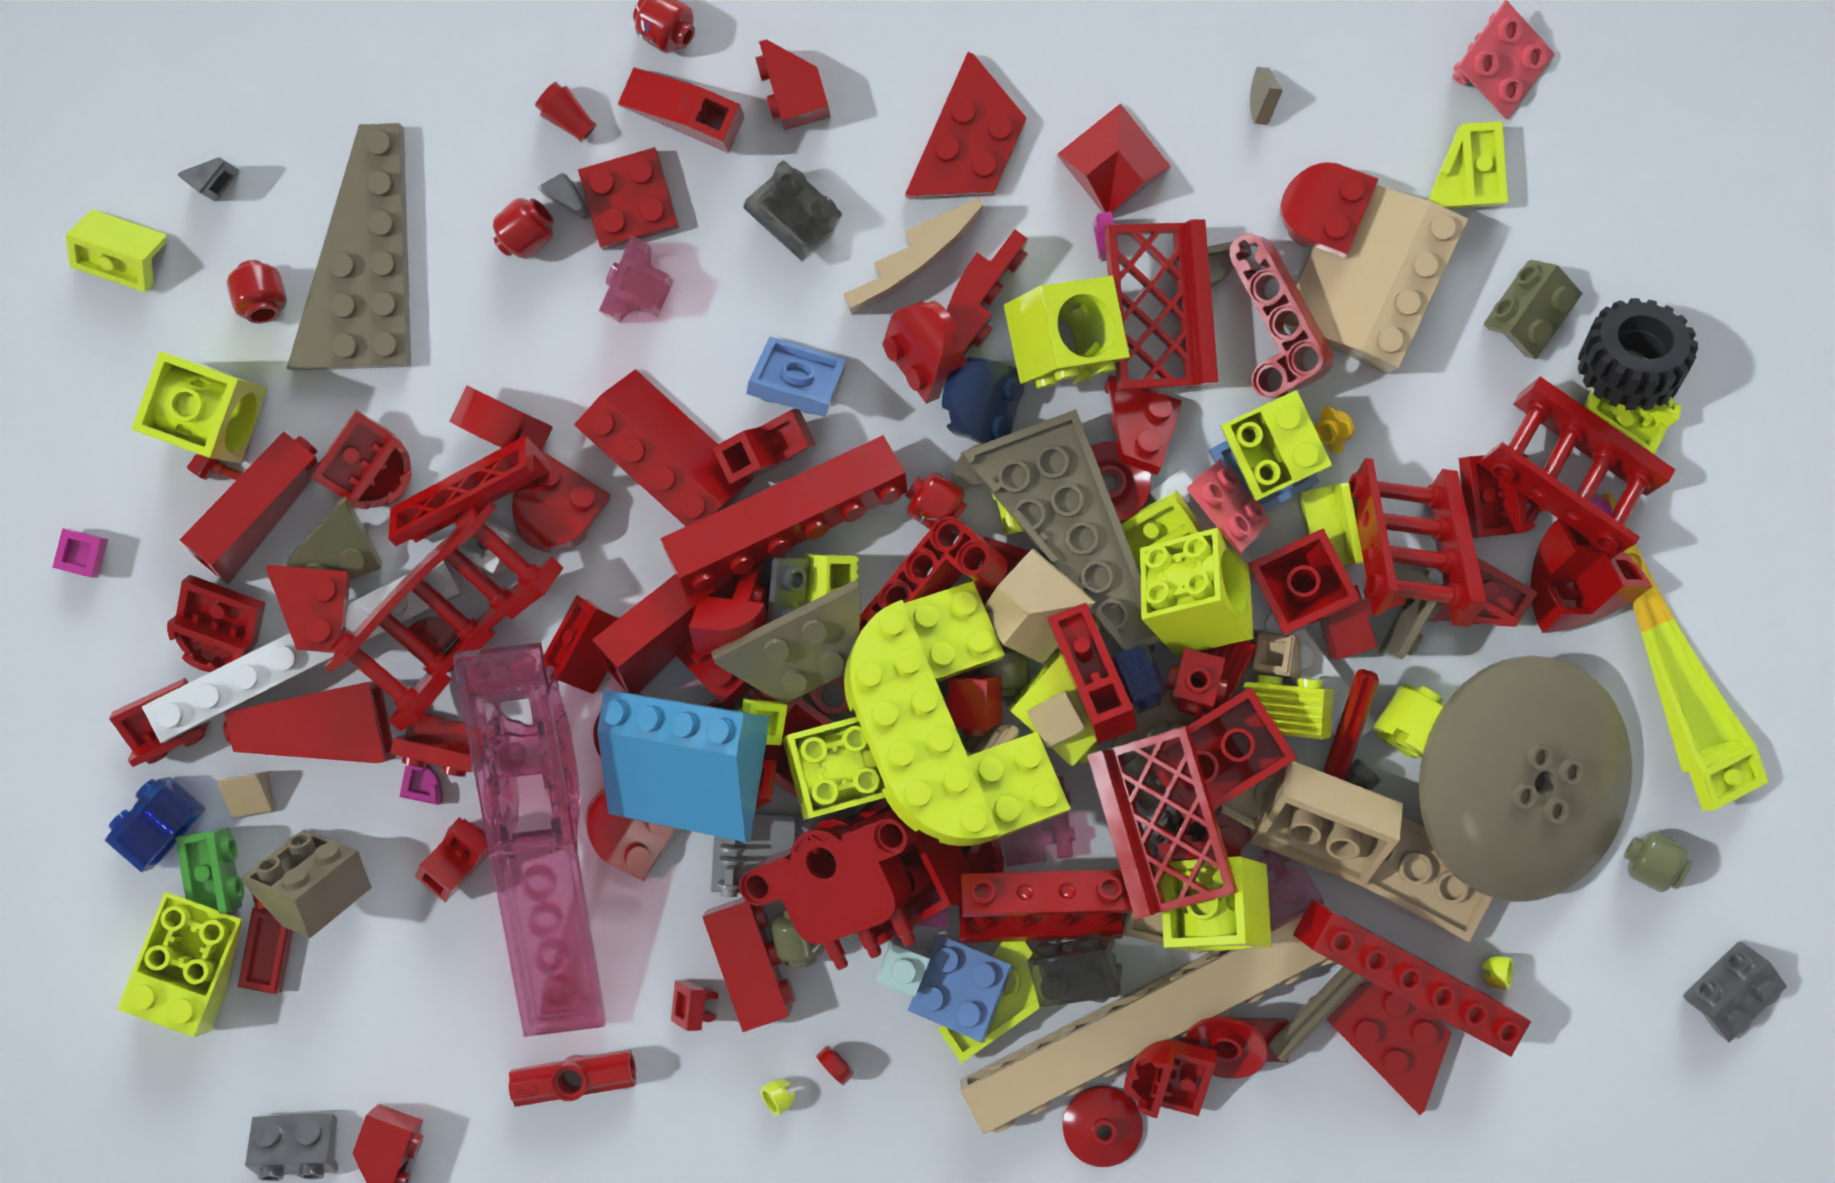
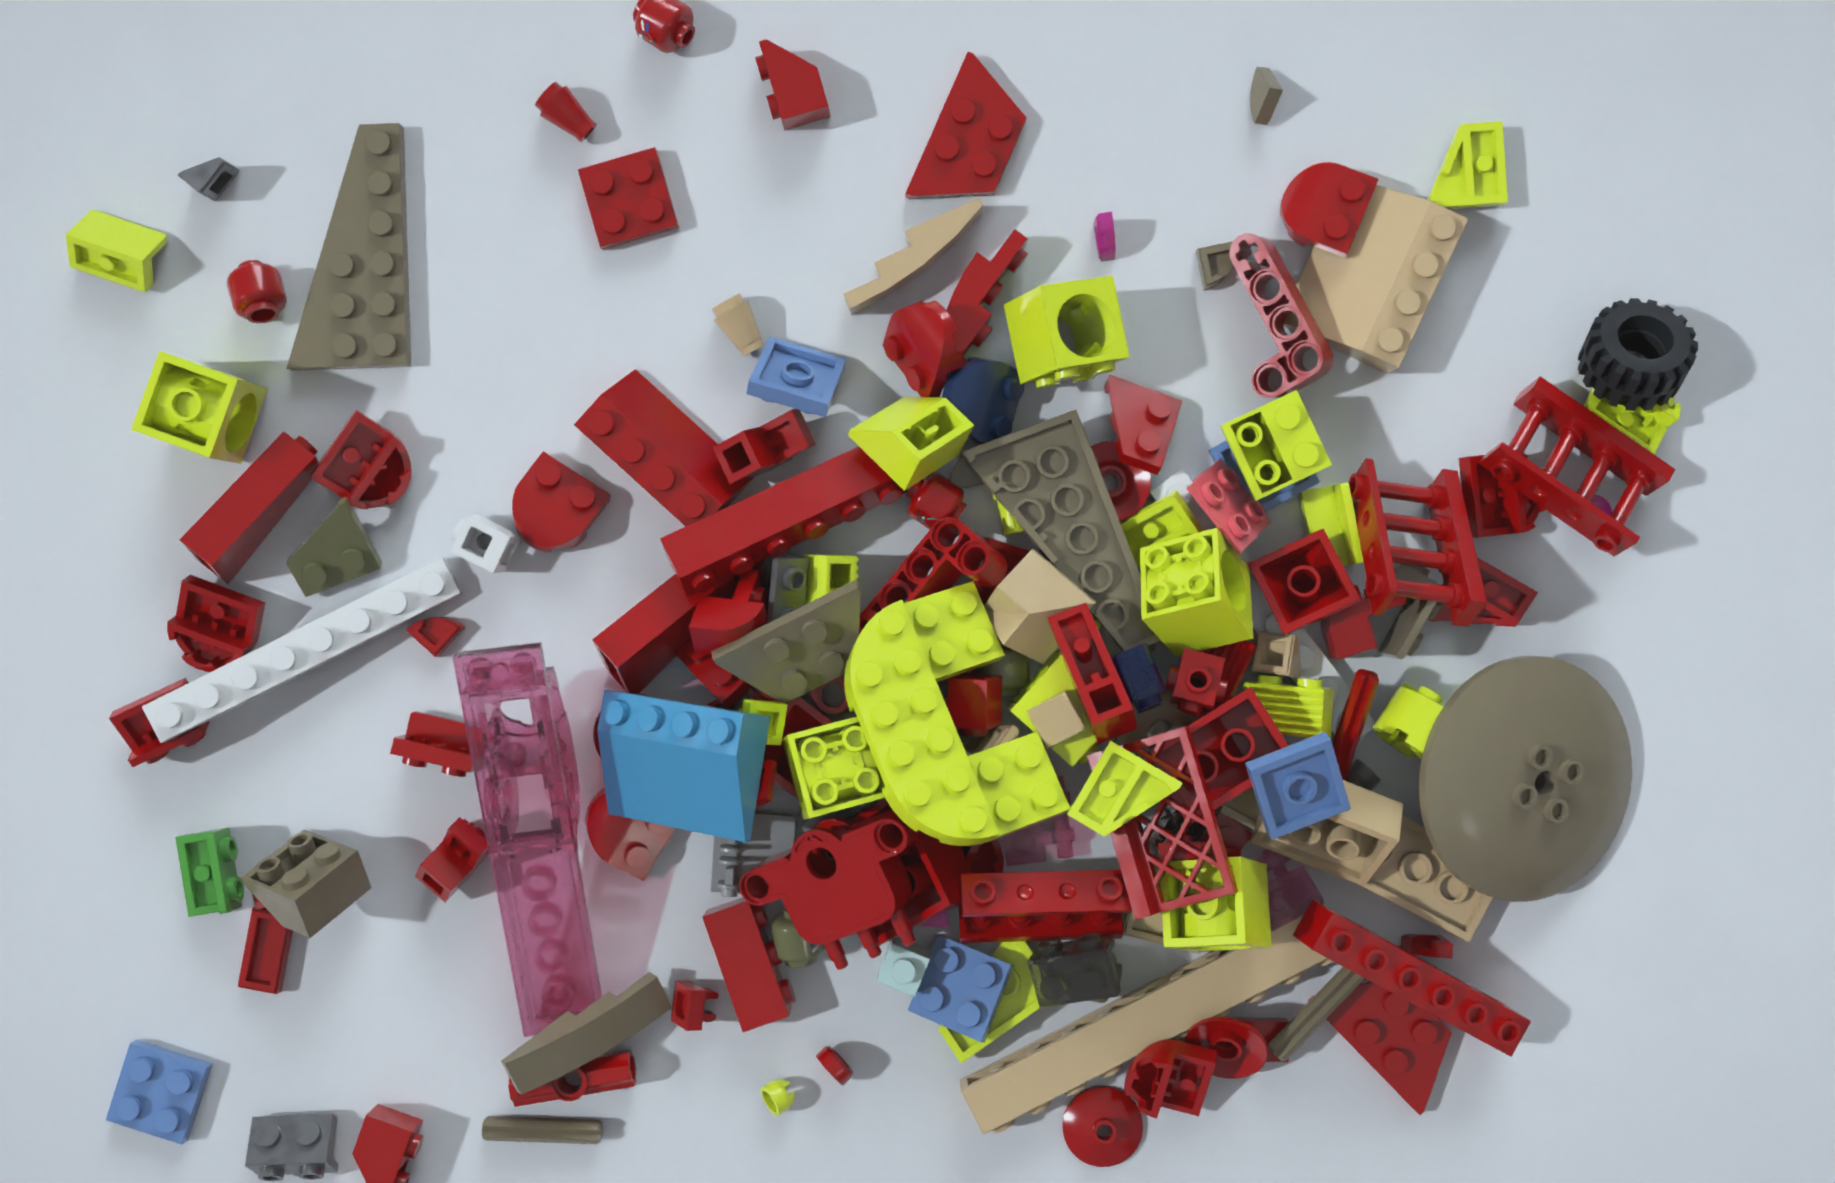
(80, 553): dark pink plate -> none
(153, 823): clear blue brick -> none
(158, 1092): none -> medium blue plate
(183, 966): neon yellow slope -> none
(204, 466): red hand -> none
(247, 794): tan slope -> none
(312, 604): red wing -> none
(327, 725): red slope -> none
(421, 785): dark pink tile -> none
(470, 487): red fence -> none
(471, 633): red fence -> none
(496, 420): red brick -> none
(523, 228): red head -> none
(542, 1130): none -> dark tan axle
(563, 192): flat silver slope -> none
(572, 646): red panel -> none
(583, 1037): none -> dark tan slope
(635, 284): clear pink brick -> none
(683, 108): red slope -> none
(738, 324): none -> tan cone
(794, 211): clear smoke bracket -> none
(913, 437): none -> neon yellow slope
(1113, 160): red slope -> none
(1120, 790): none -> neon yellow wing
(1193, 298): red fence -> none
(1298, 785): none -> medium blue plate
(1334, 429): yellow plate -> none
(1427, 945): none -> red tile
(1498, 972): neon yellow hinge -> none
(1504, 60): coral hinge -> none
(1534, 307): olive bracket -> none
(1580, 581): red brick -> none
(1657, 861): olive head -> none
(1701, 723): neon yellow plate -> none
(1735, 990): flat silver bracket -> none

